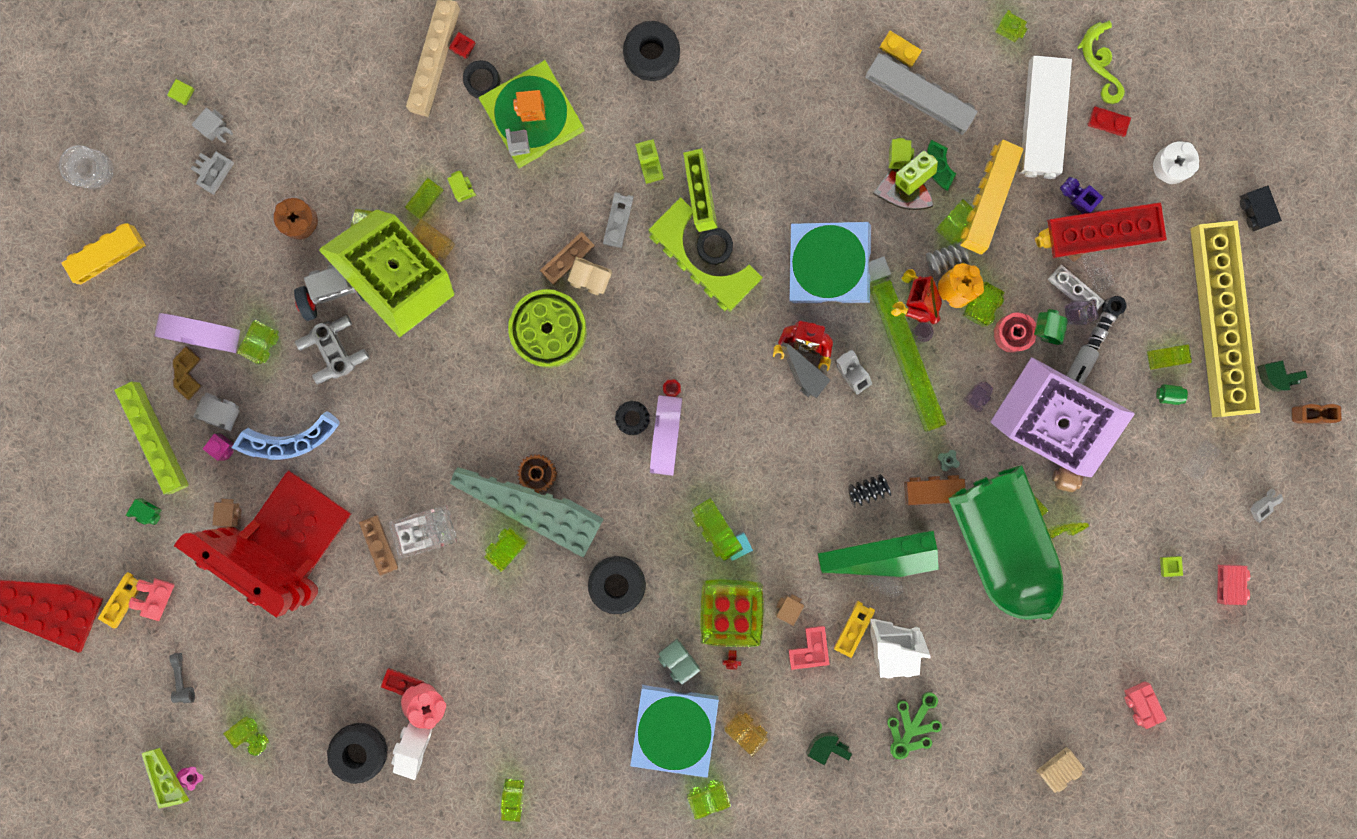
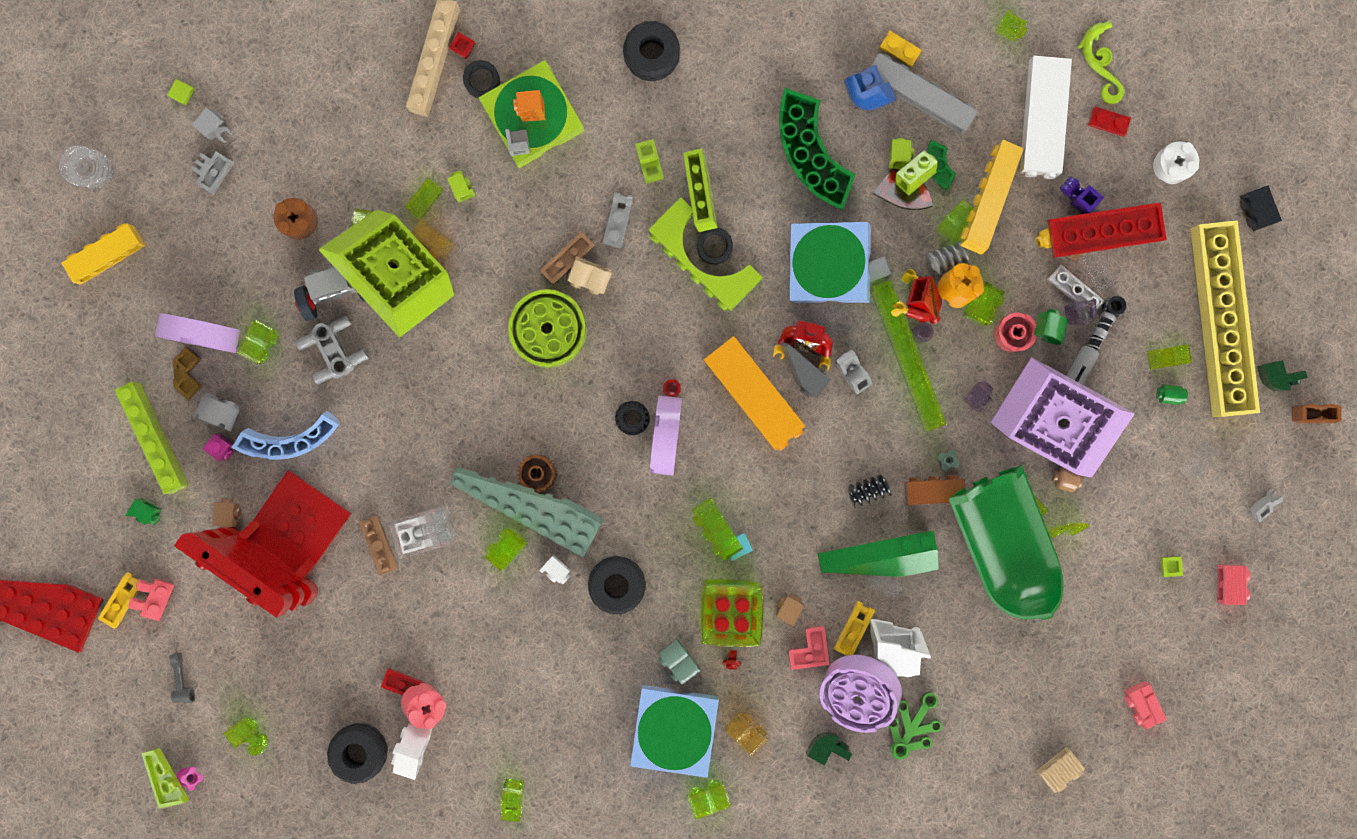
(556, 570): none -> white brick
(754, 394): none -> light orange brick
(807, 153): none -> green brick
(864, 677): none -> lavender brick
(869, 90): none -> blue brick

